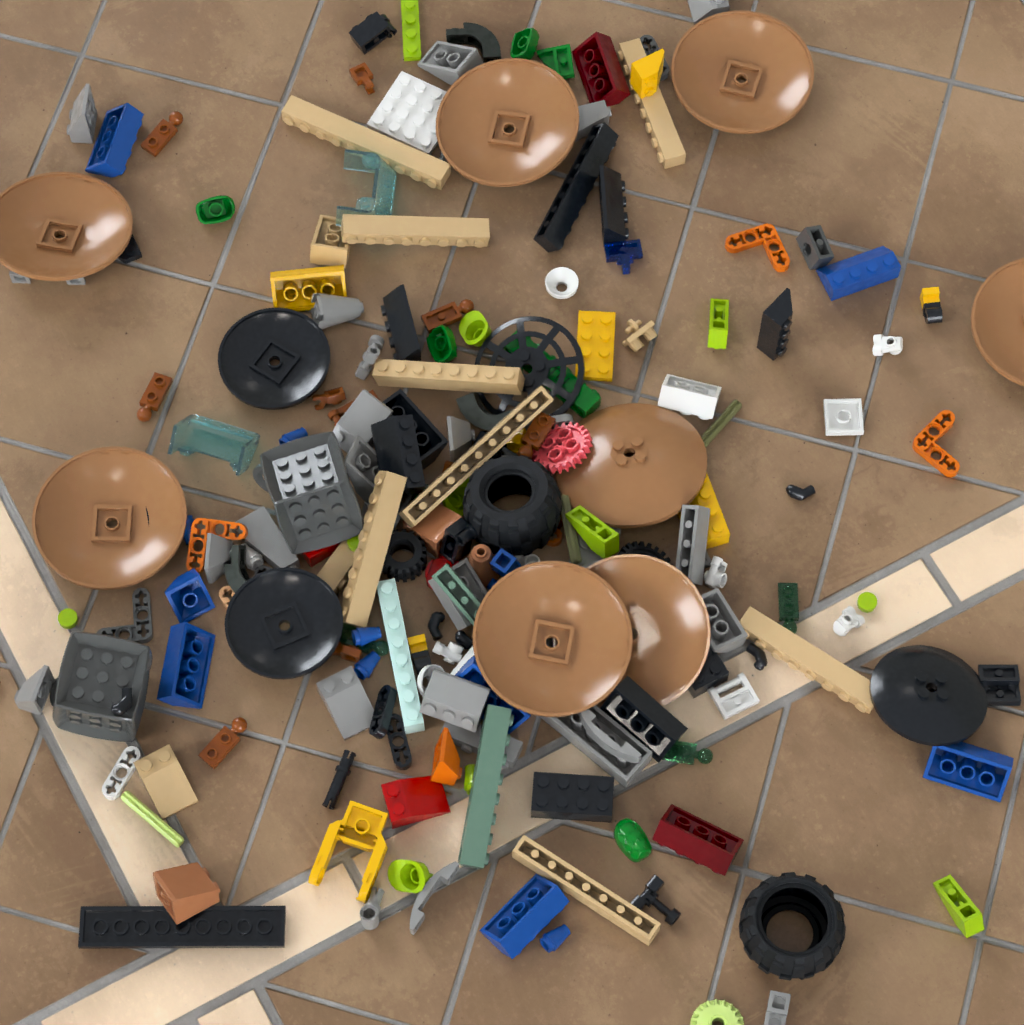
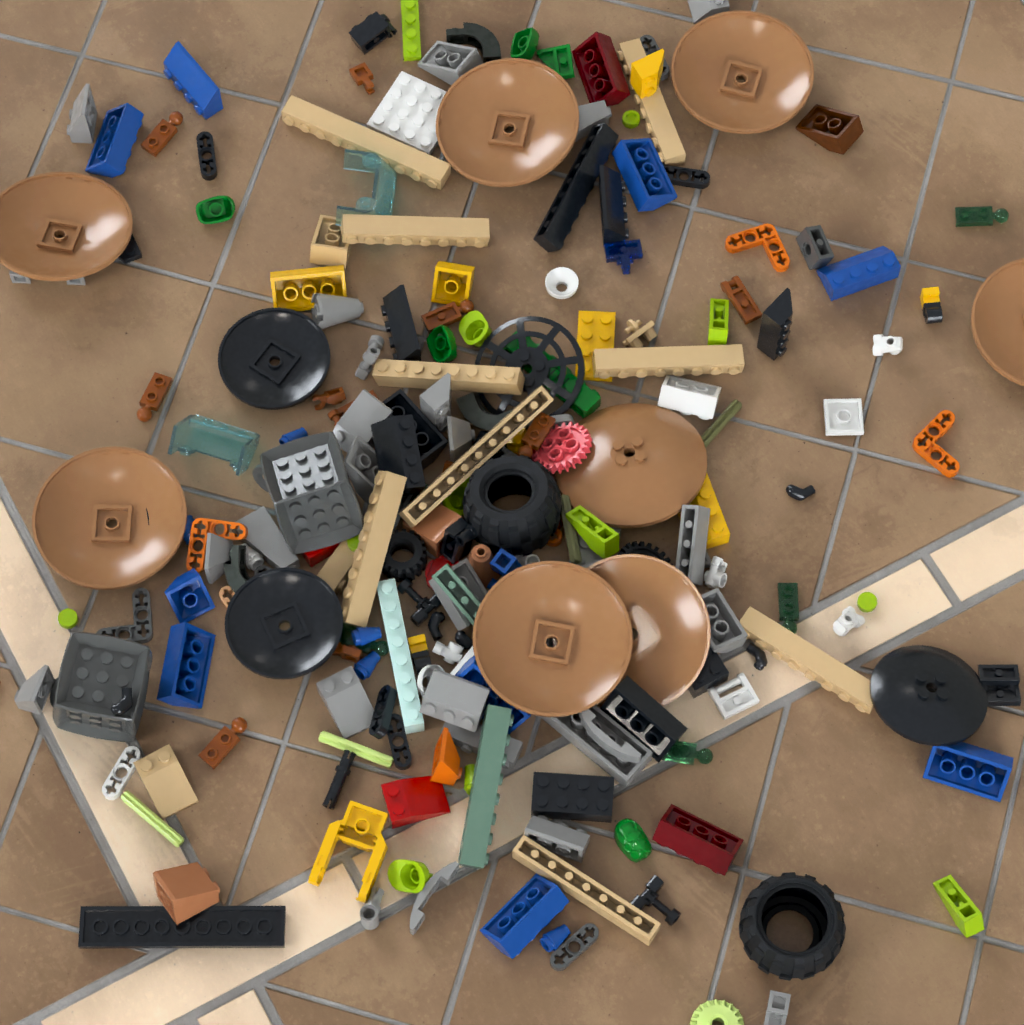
(192, 81): none -> blue slope
(202, 150): none -> black beam
(359, 750): none -> yellowish green axle
(424, 605): none -> black bar
(437, 402): none -> light grey slope
(452, 282): none -> yellow slope
(558, 837): none -> light grey slope
(574, 955): none -> dark grey beam
(631, 119): none -> lime tile
(644, 174): none -> blue slope
(668, 361): none -> tan brick
(690, 172): none -> black beam
(741, 300): none -> dark orange plate
(831, 128): none -> reddish brown slope
(979, 216): none -> clear green plate

